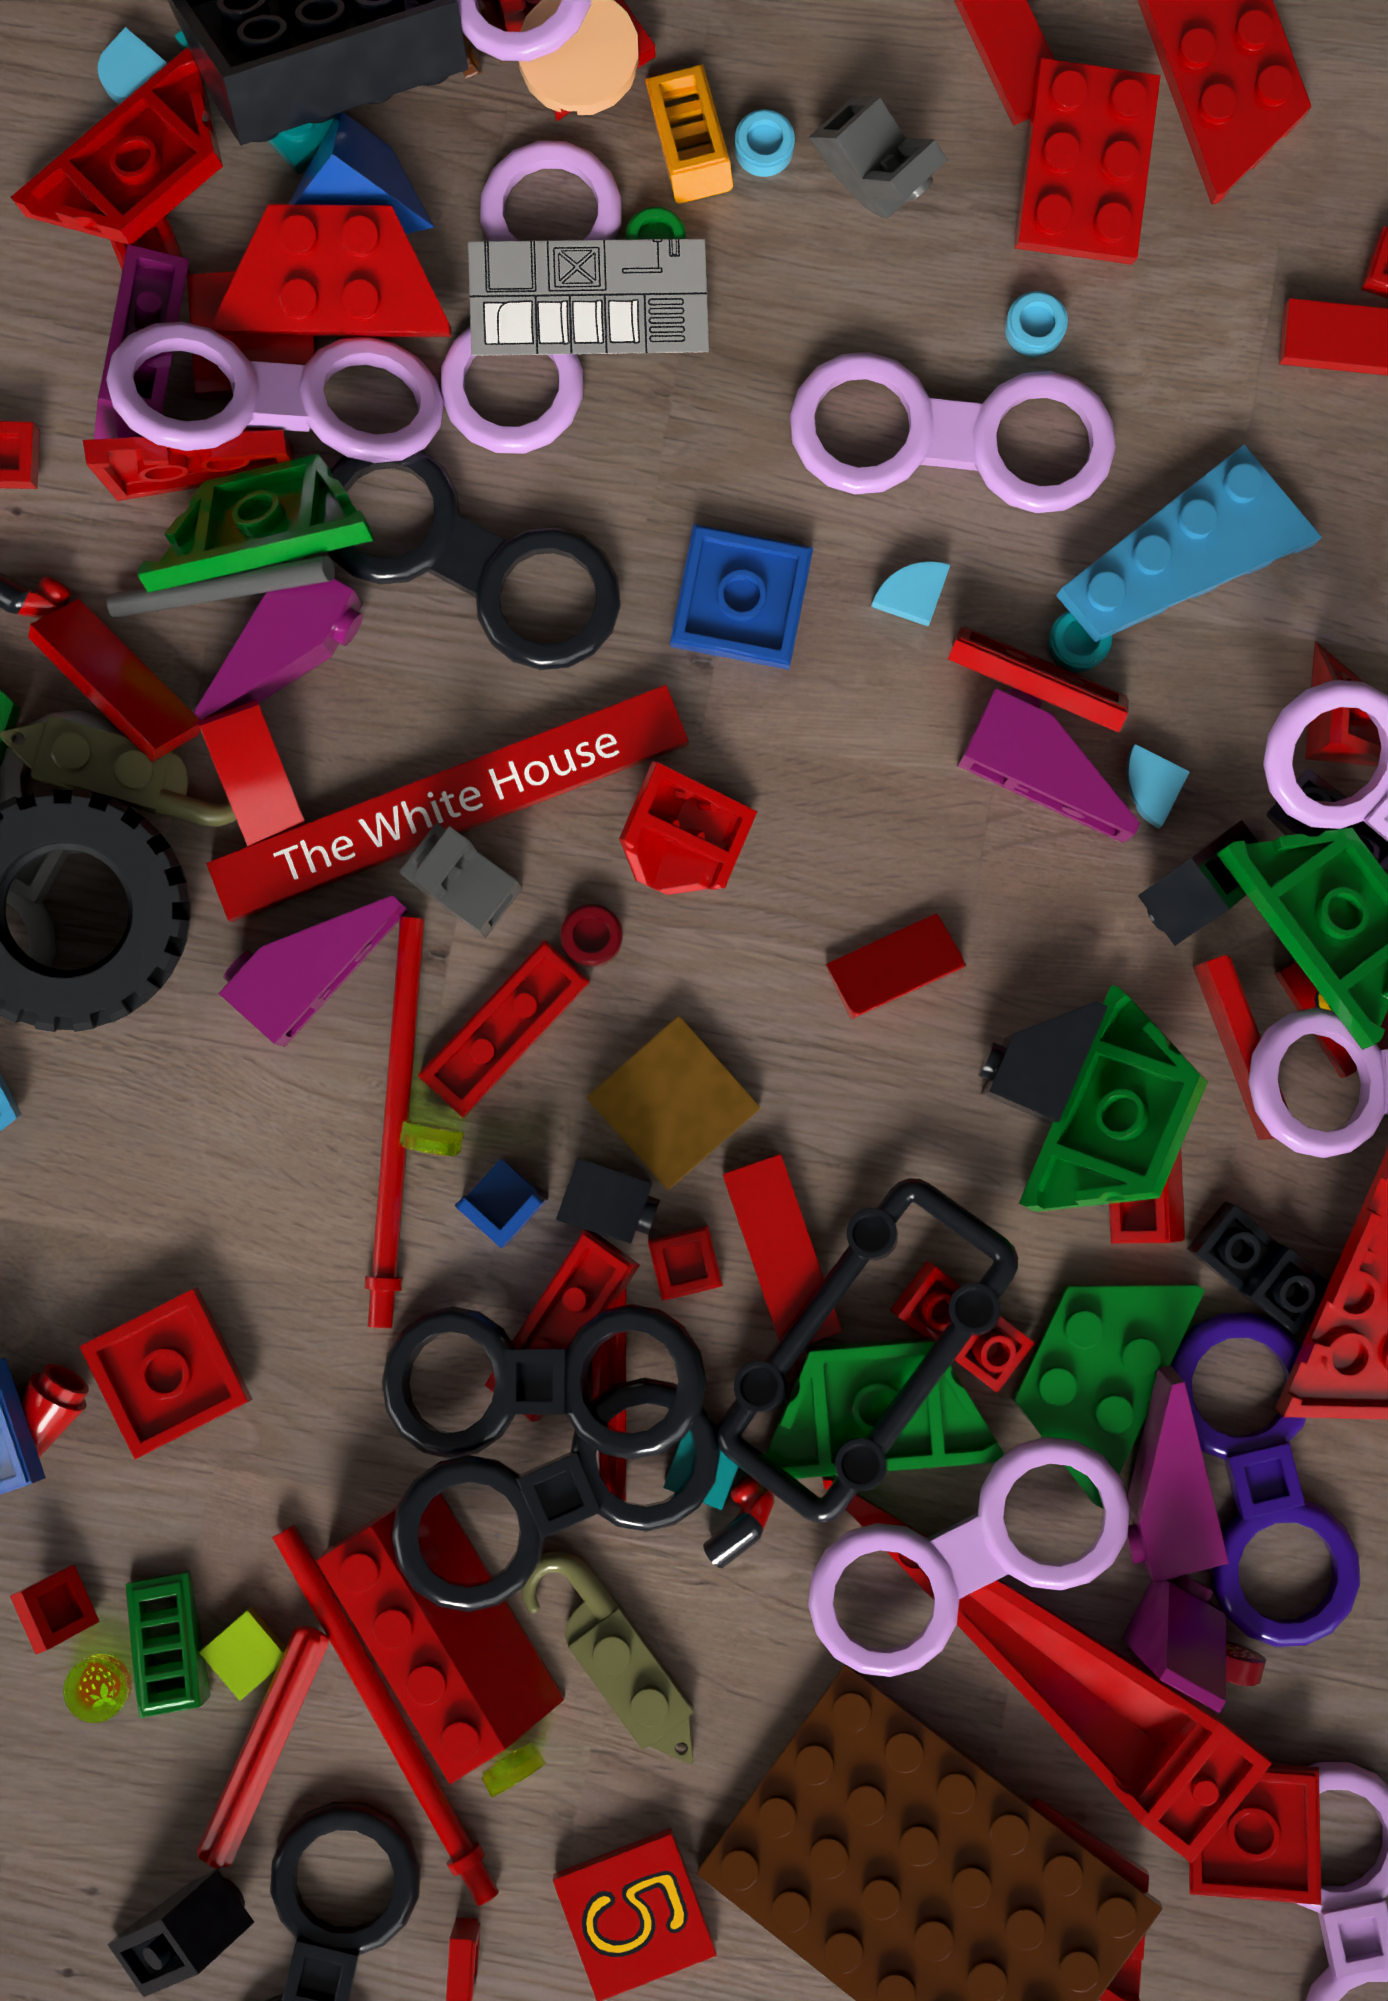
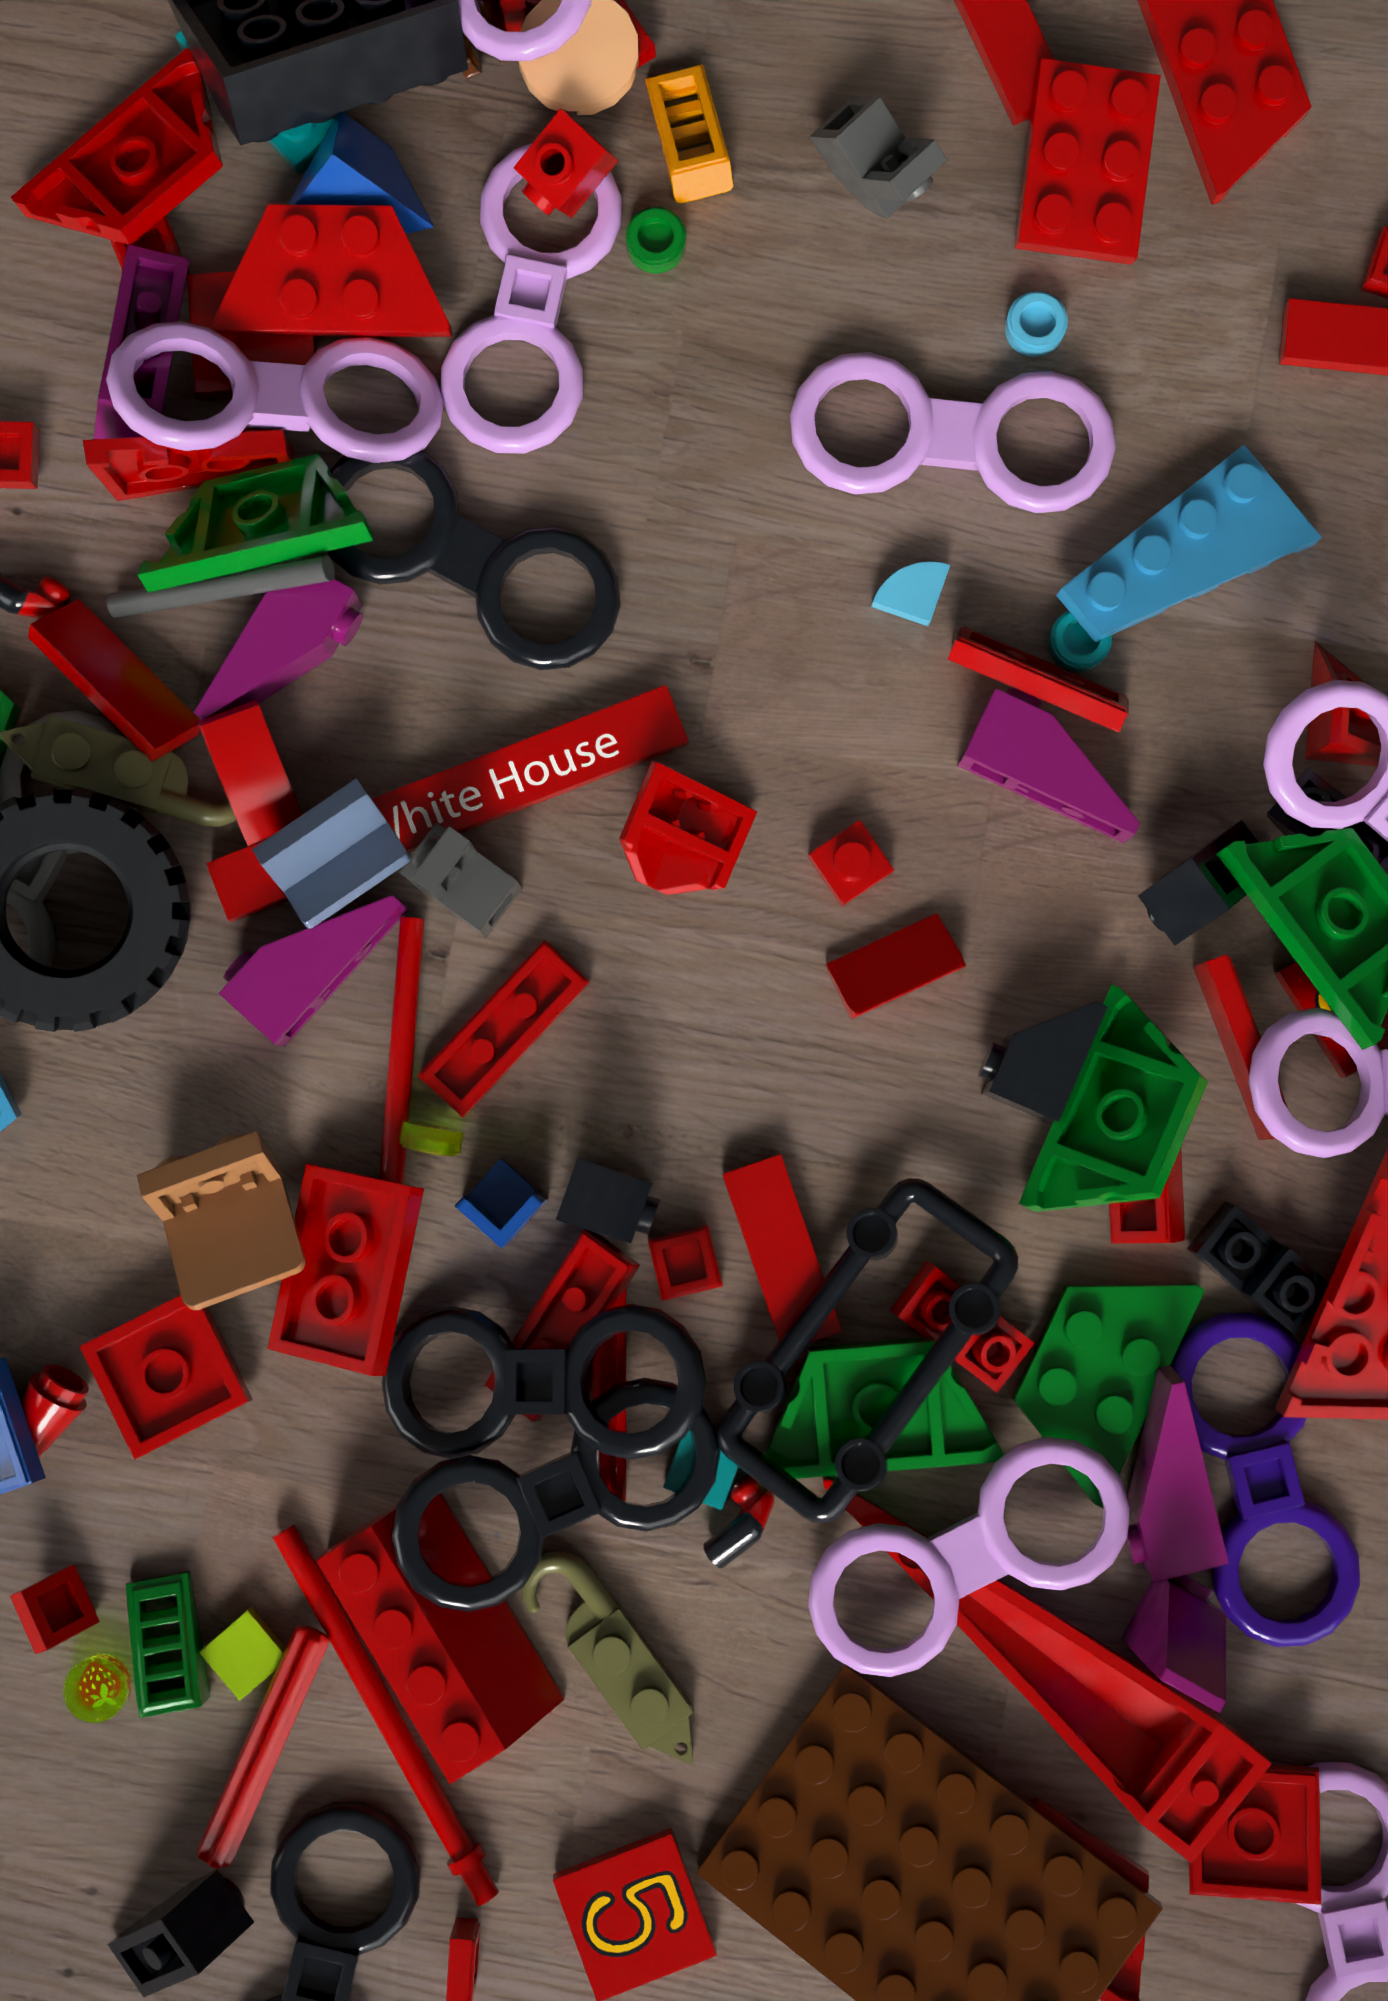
(127, 65): medium azure tile -> none
(225, 1219): none -> medium nougat bracket
(332, 854): none -> sand blue panel
(357, 1261): none -> red plate
(512, 1769): clear neon green tile -> none
(563, 166): none -> red brick
(588, 297): light grey sticker -> none
(591, 935): dark red tile -> none
(673, 1103): pearl gold tile -> none
(741, 596): blue tile -> none
(764, 142): medium azure tile -> none
(850, 863): none -> red plate
(1153, 784): medium azure tile -> none
(1243, 1665): dark red tile -> none

